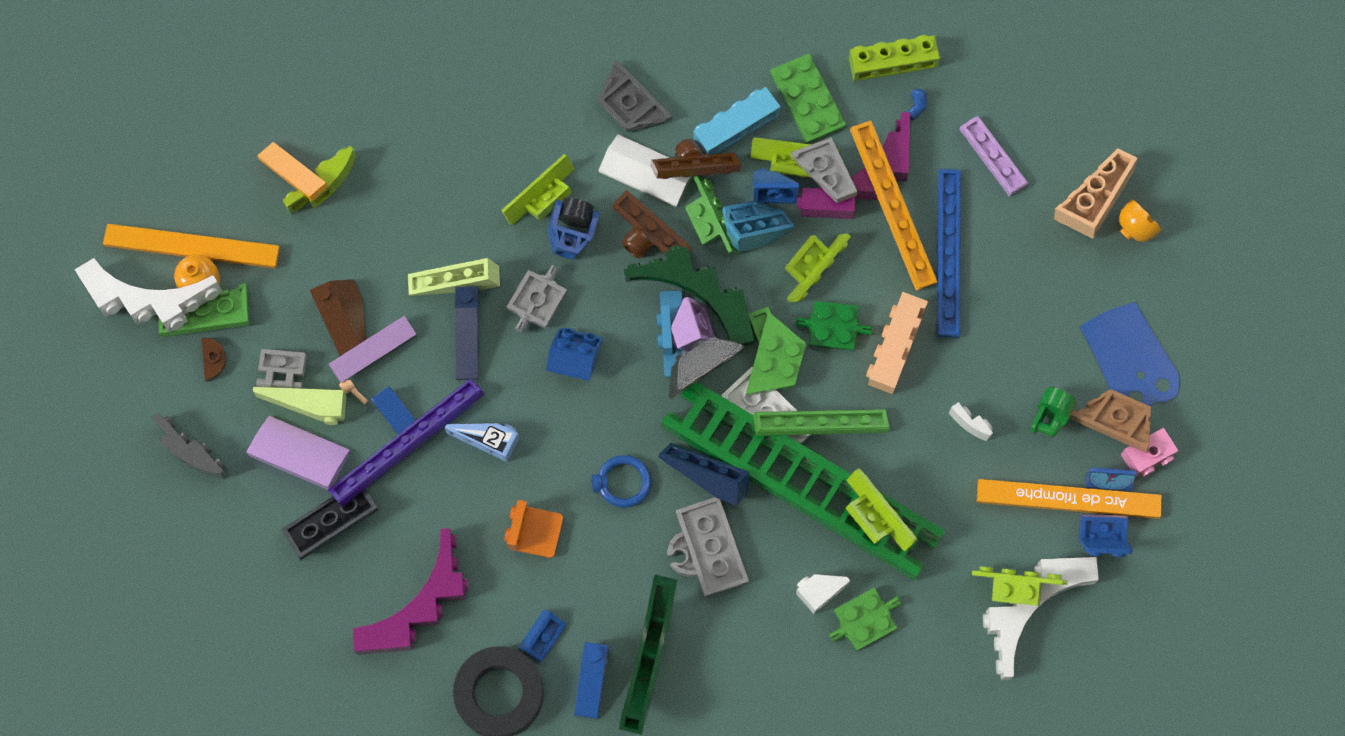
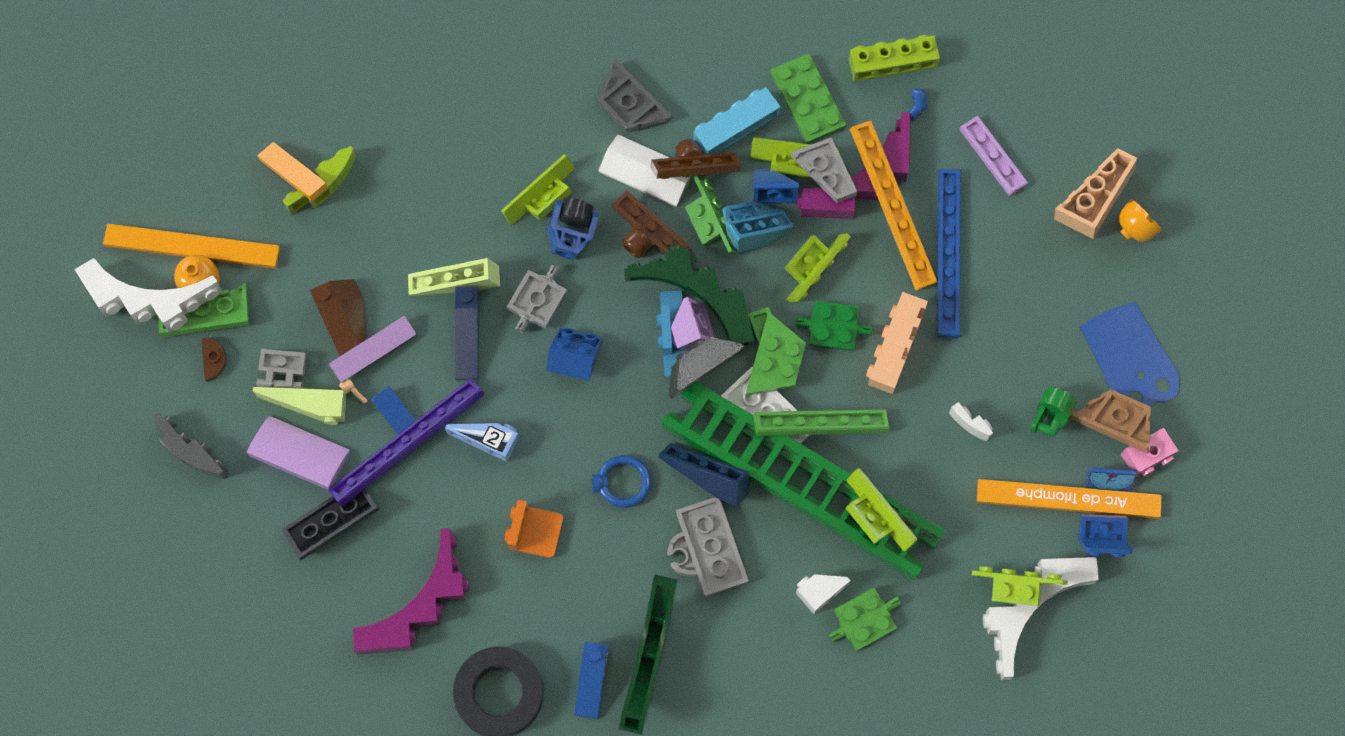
(542, 635): blue slope -> none

